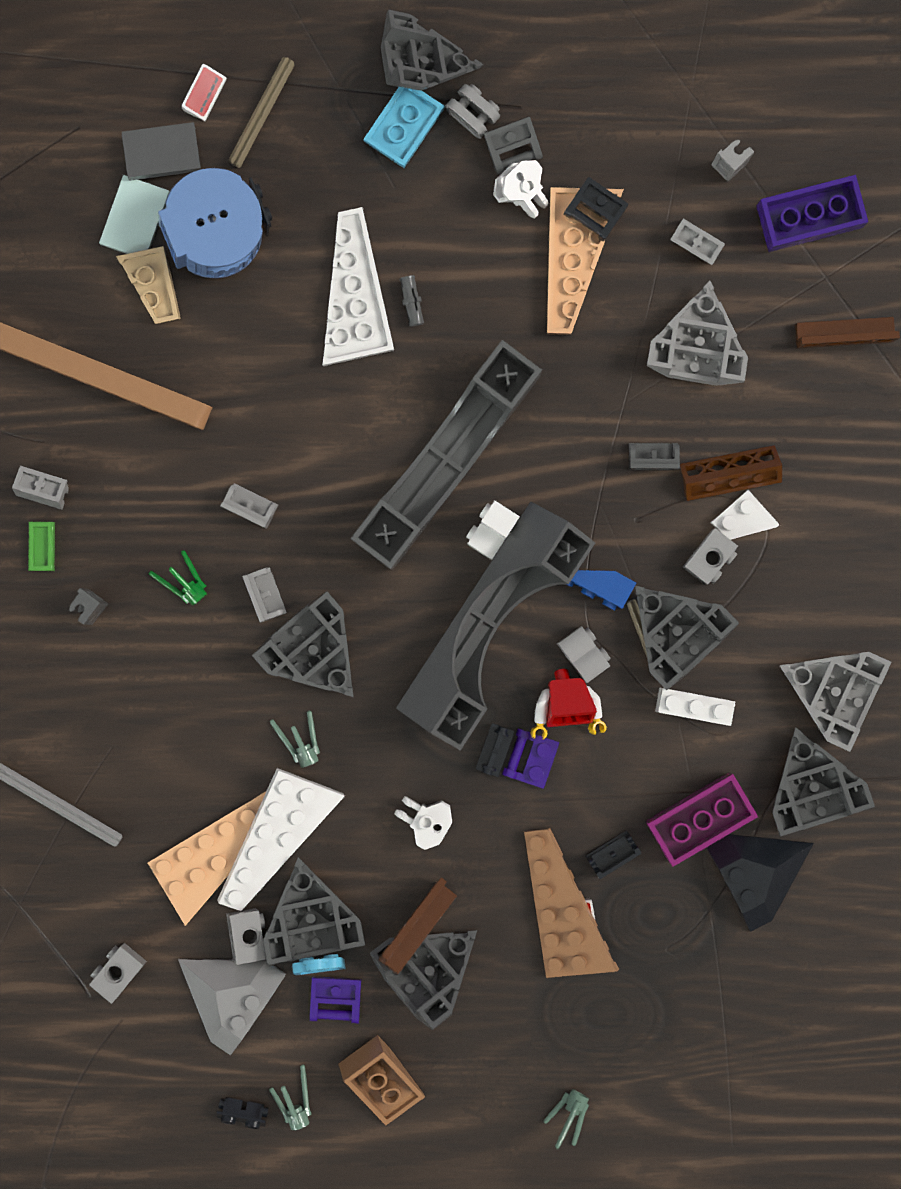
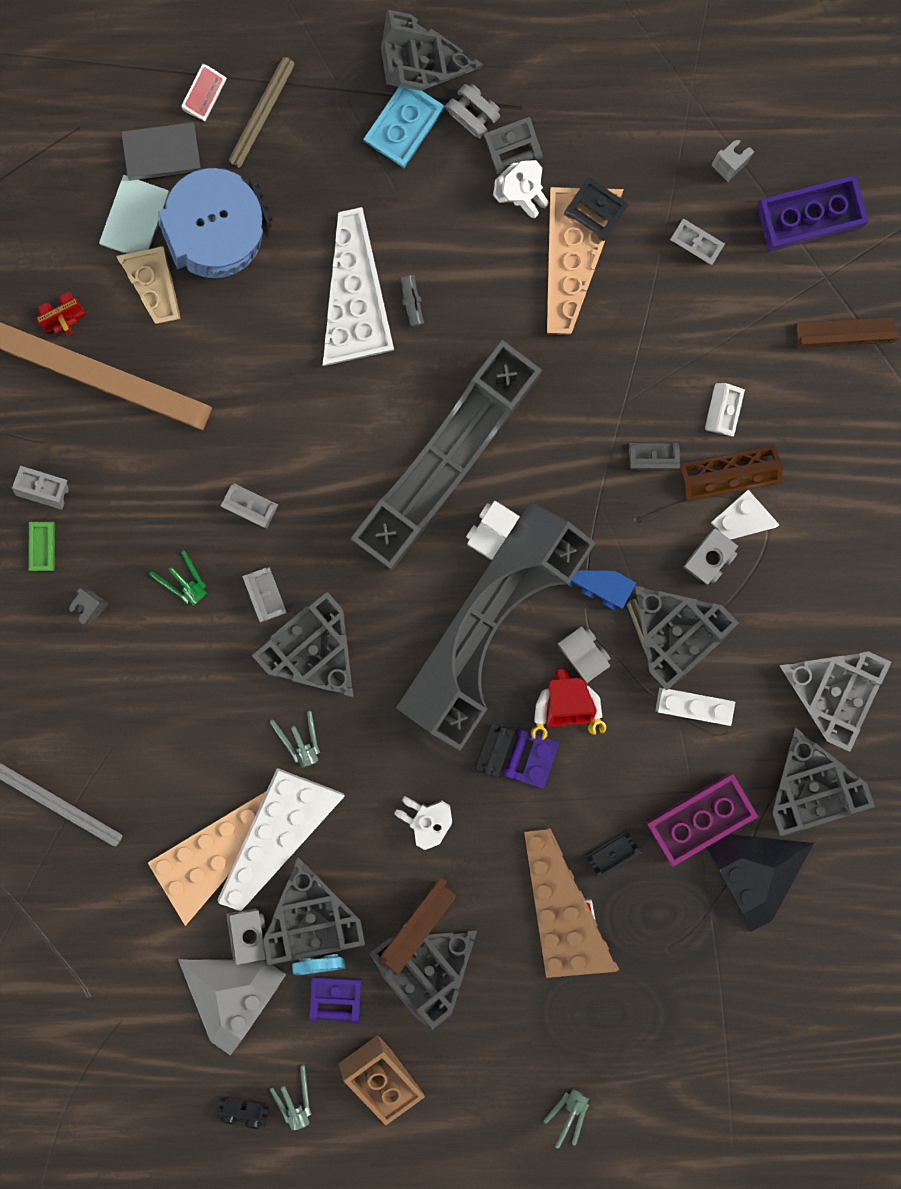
(62, 316): none -> red hips
(109, 985): light grey brick -> none
(699, 344): light grey wedge -> none
(724, 409): none -> white slope

